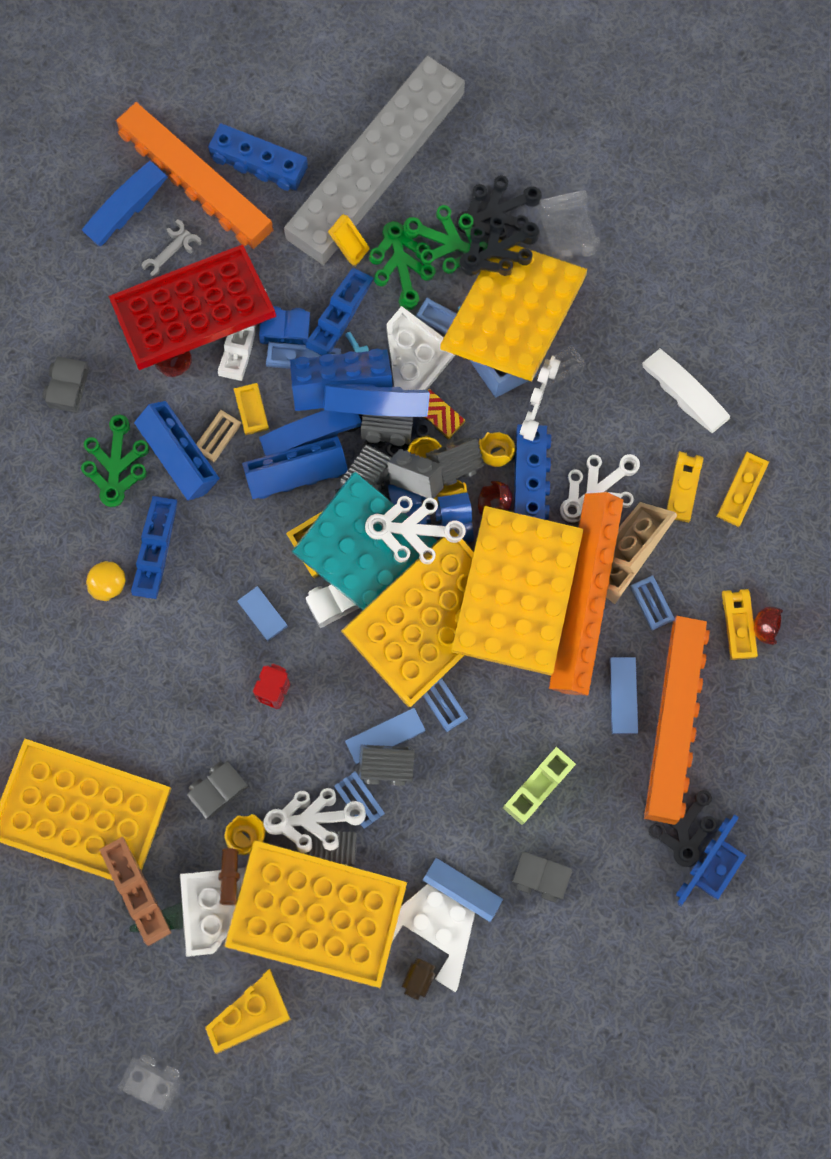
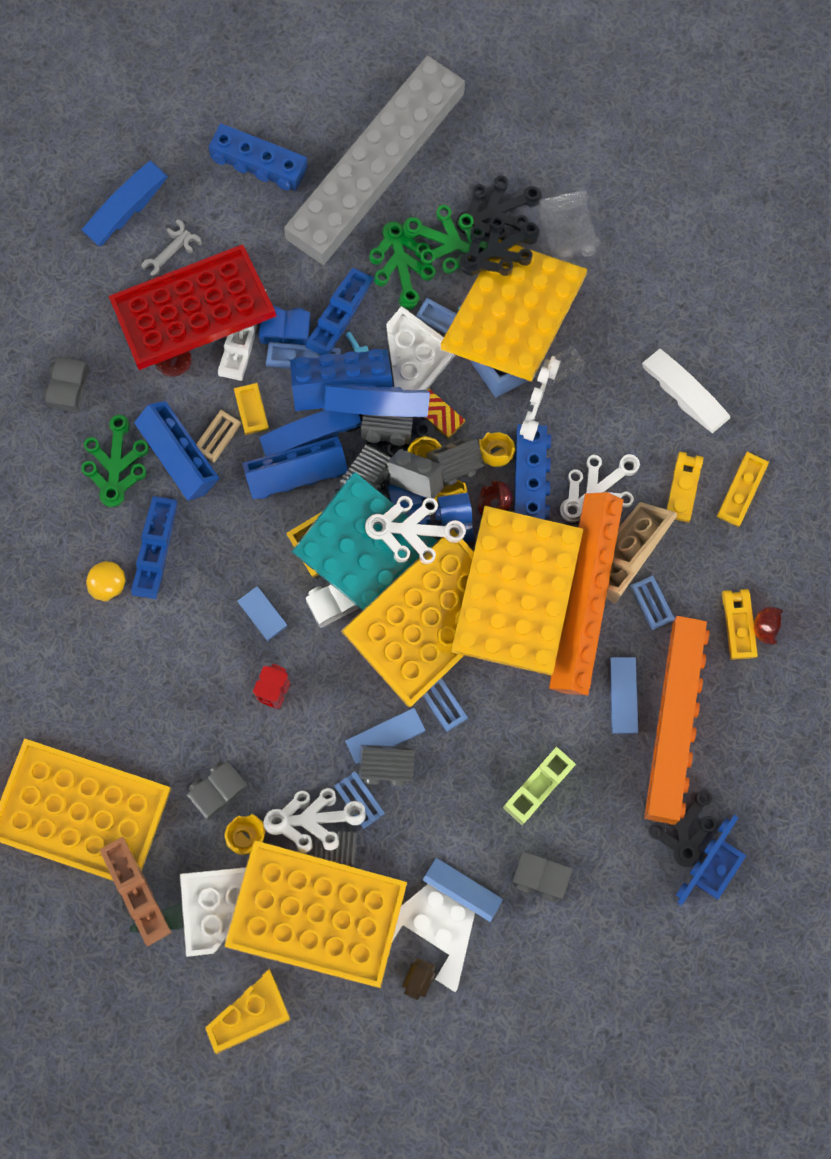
(151, 1082): clear brick -> none
(194, 176): orange brick -> none
(229, 876): reddish brown pin -> none
(349, 239): yellow tile -> none

